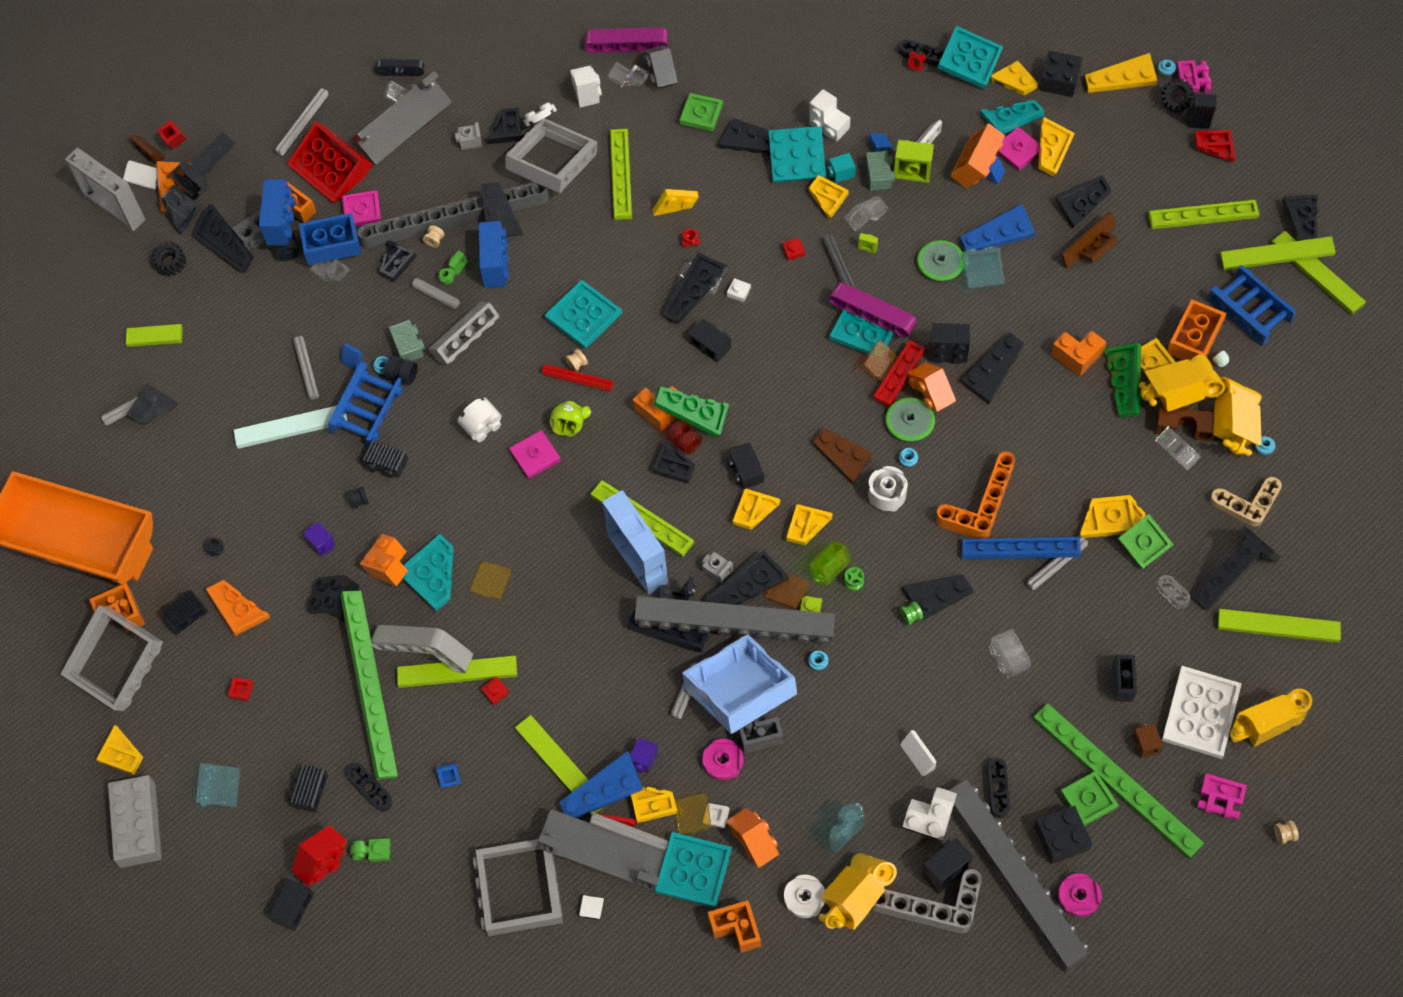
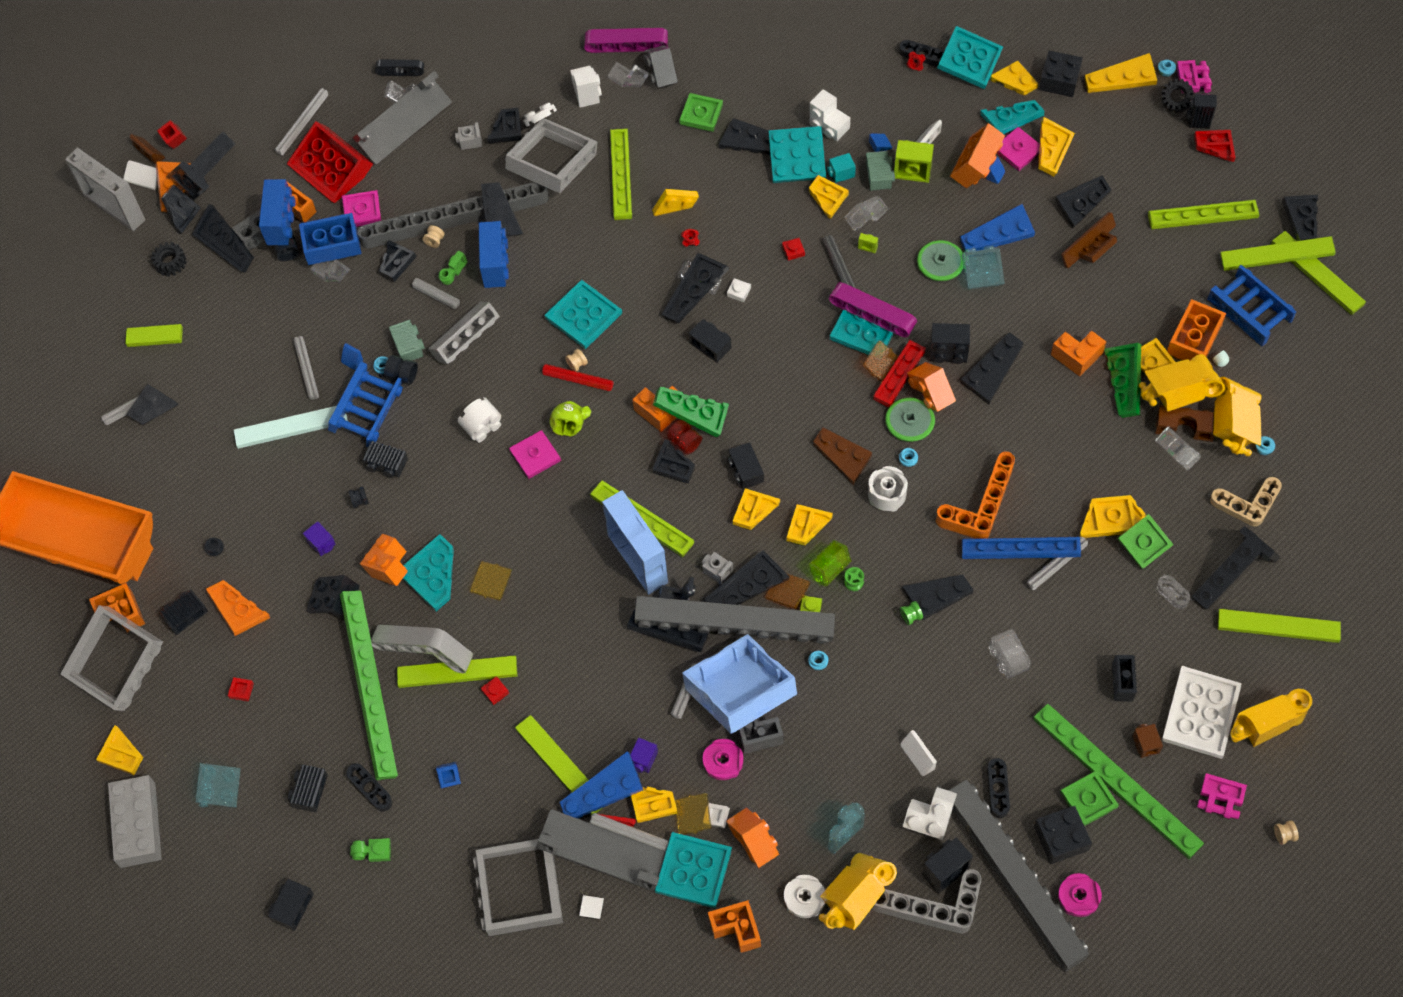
(319, 856): red brick -> none

